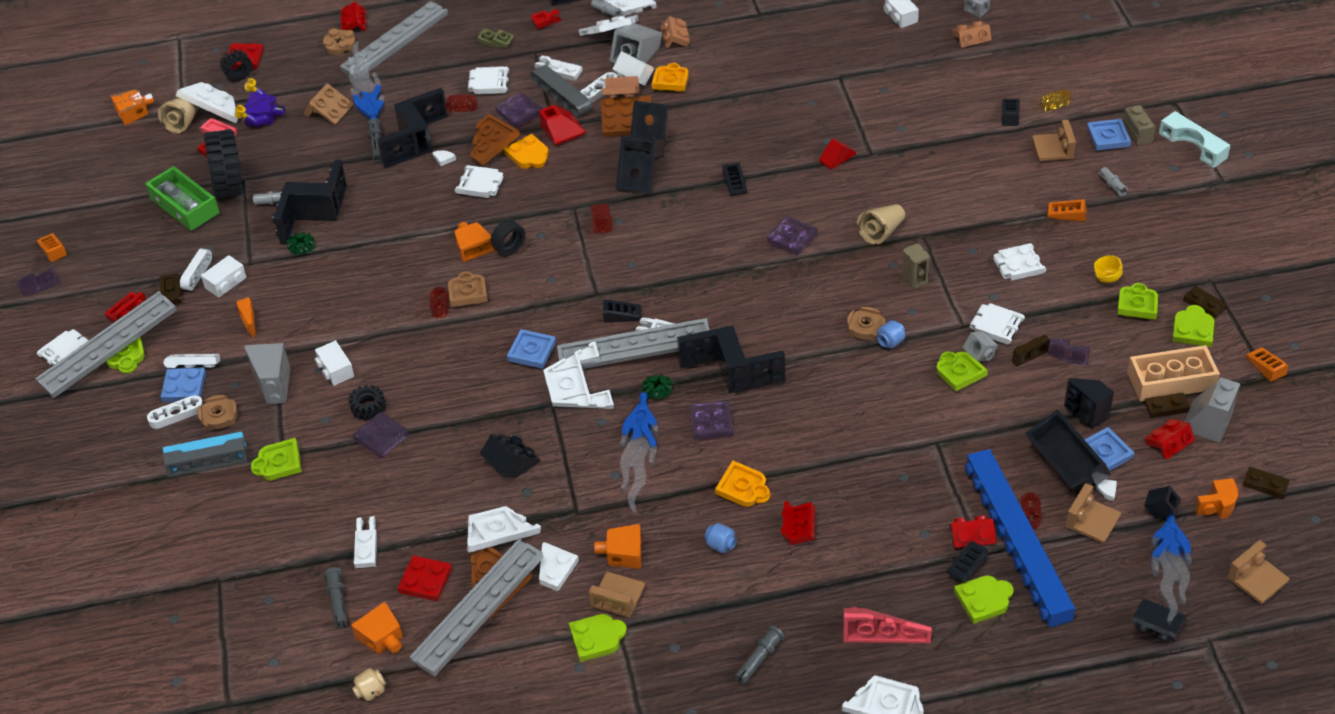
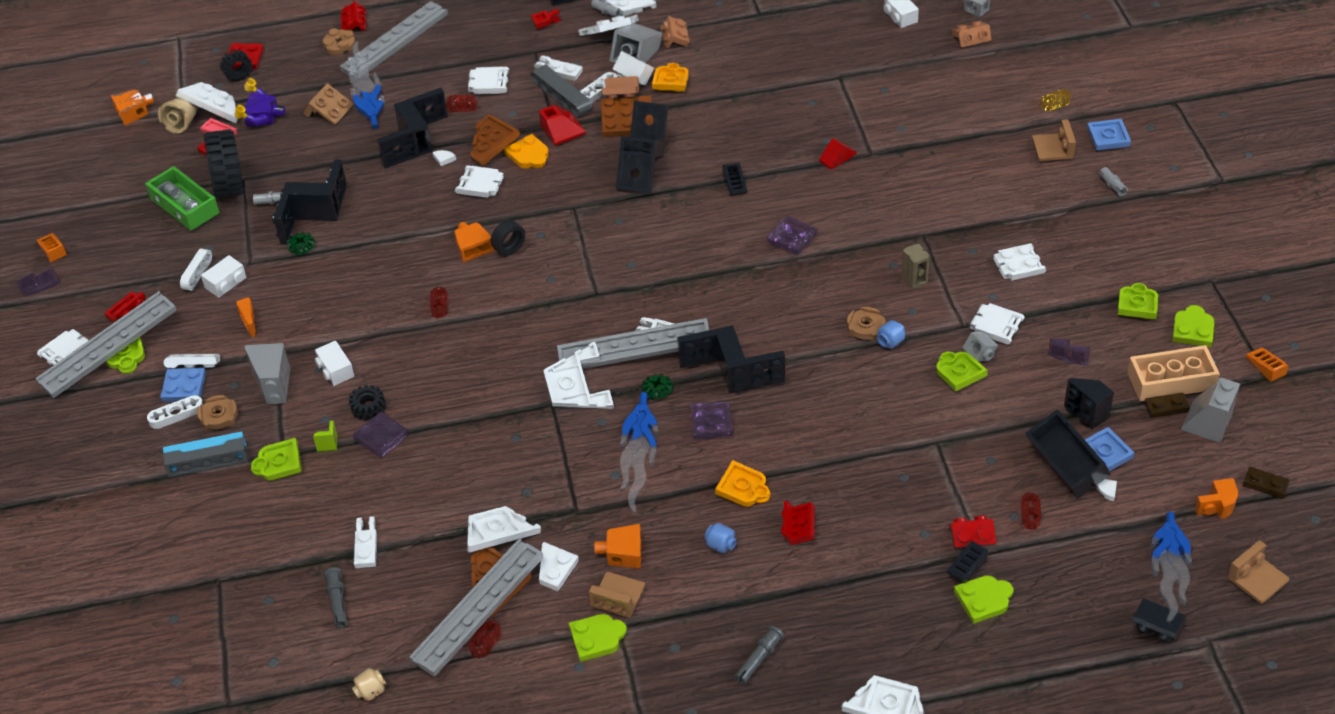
(171, 287): dark brown plate -> none
(326, 439): none -> lime panel
(373, 134): dark grey pin -> none
(379, 630): orange torso -> none
(425, 578): red plate -> none
(467, 289): medium nougat plate -> none
(482, 637): none -> clear red beam
(500, 39): olive slope -> none
(509, 455): black slope -> none
(518, 109): clear purple plate -> none
(531, 348): medium blue plate -> none
(601, 218): clear red brick -> none
(611, 311): black slope -> none
(876, 627): coral wedge -> none
(880, 222): tan cone -> none
(1010, 112): black slope -> none
(1019, 539): blue brick -> none
(1030, 350): dark brown plate -> none
(1074, 210): orange slope -> none
(1091, 517): medium nougat bracket -> none
(1108, 269): yellow hair -> none
(1139, 125): dark tan brick -> none
(1162, 502): black brick -> none
(1171, 437): red bracket -> none
(1179, 128): light aqua arch -> none
(1205, 300): dark brown plate -> none

